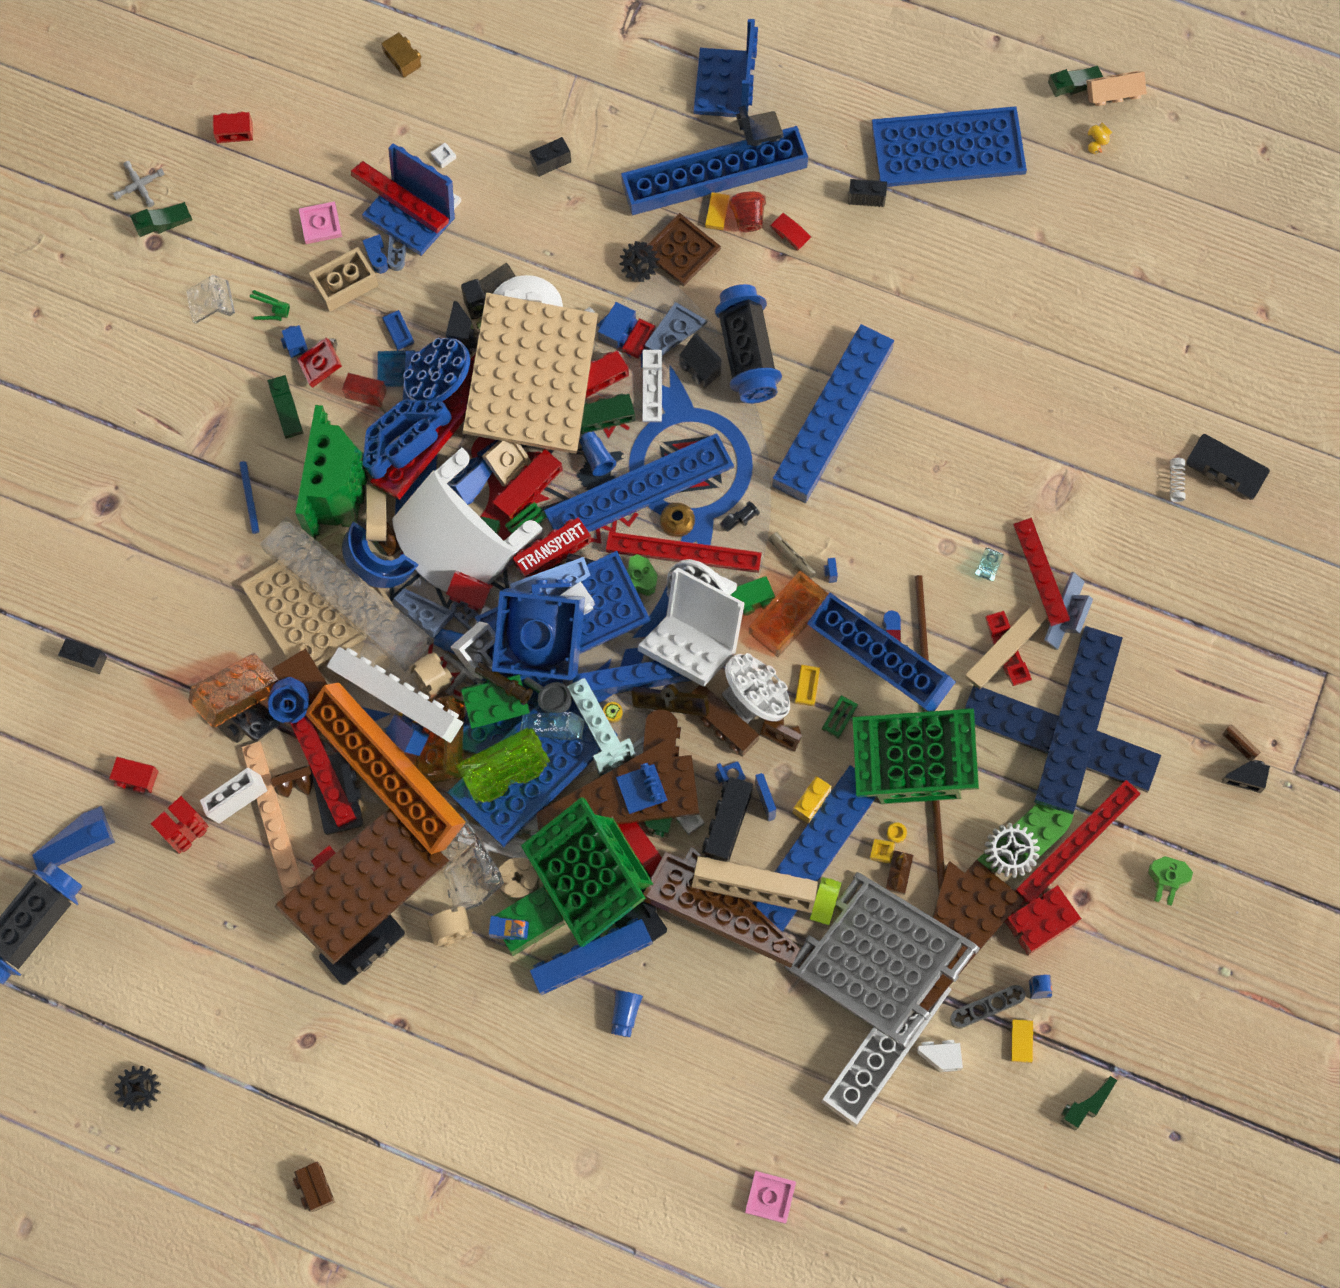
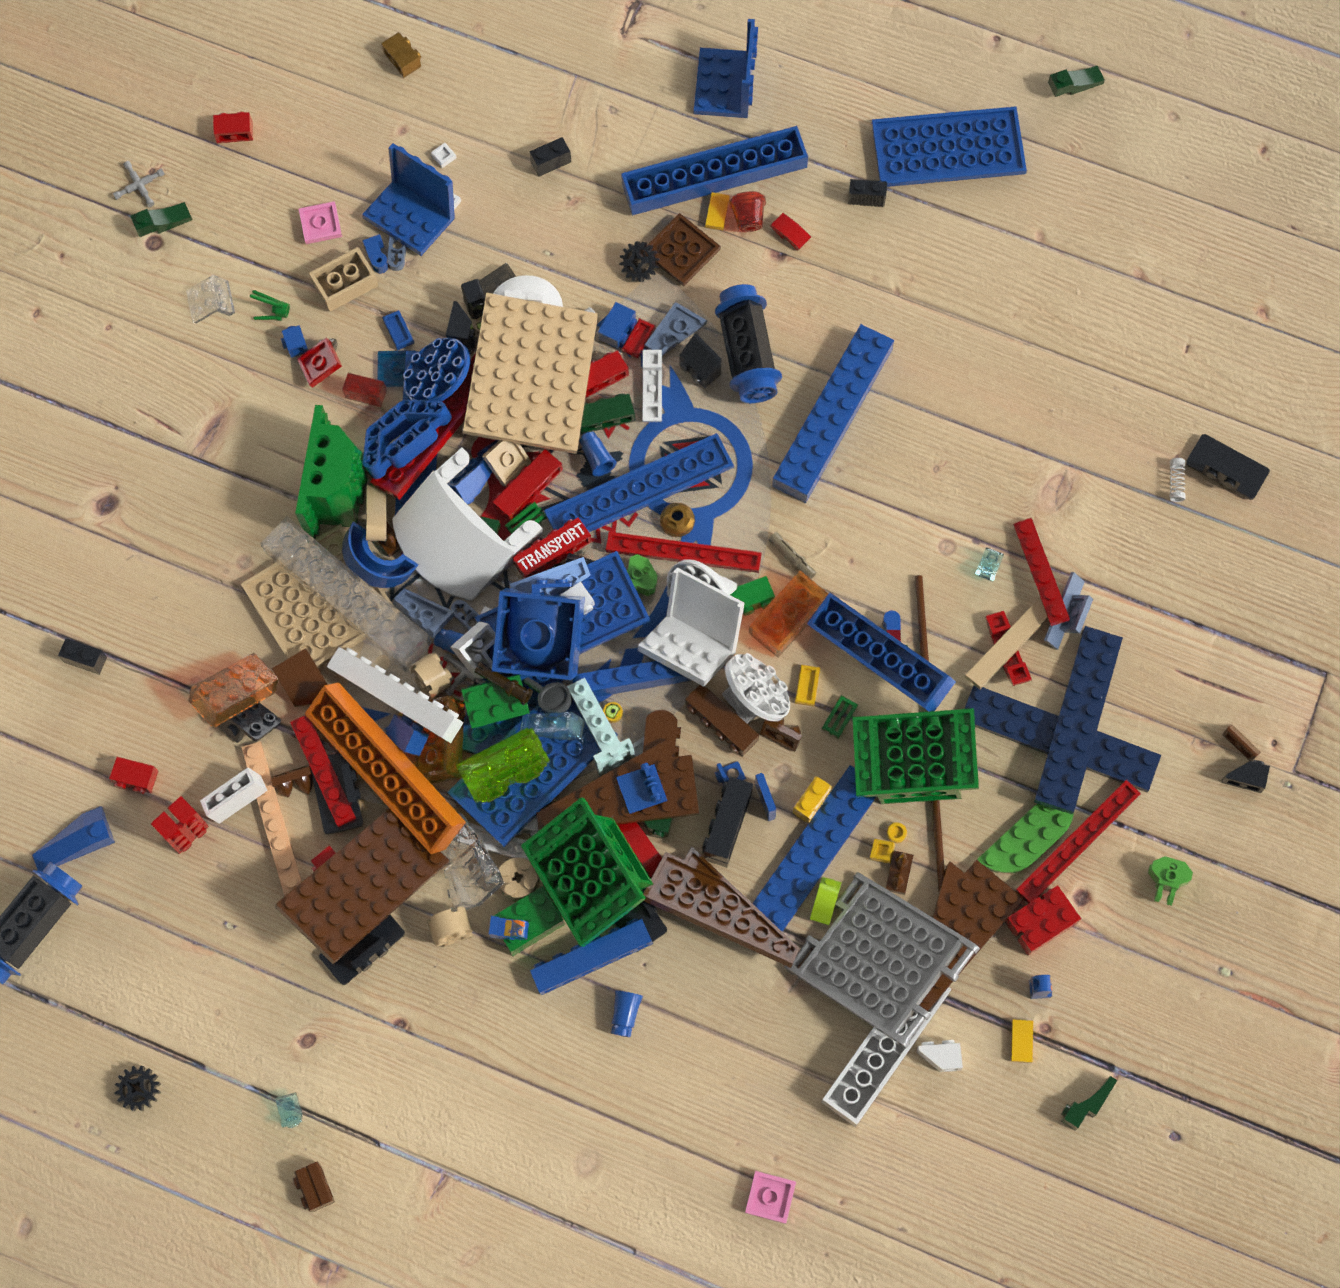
(249, 497): blue bar -> none
(285, 406): dark green slope -> none
(288, 690): blue brick -> none
(289, 1110): none -> clear light blue bracket
(399, 197): red plate -> none
(469, 590): red brick -> none
(670, 700): dark brown hinge -> none
(690, 823): white tile -> none
(742, 517): black connector -> none
(755, 884): tan brick -> none
(759, 127): black bracket -> none
(830, 570): blue plate -> none
(986, 1003): dark grey beam -> none
(1004, 850): white gear -> none
(1101, 135): yellow animal -> none
(1116, 87): light nougat brick -> none

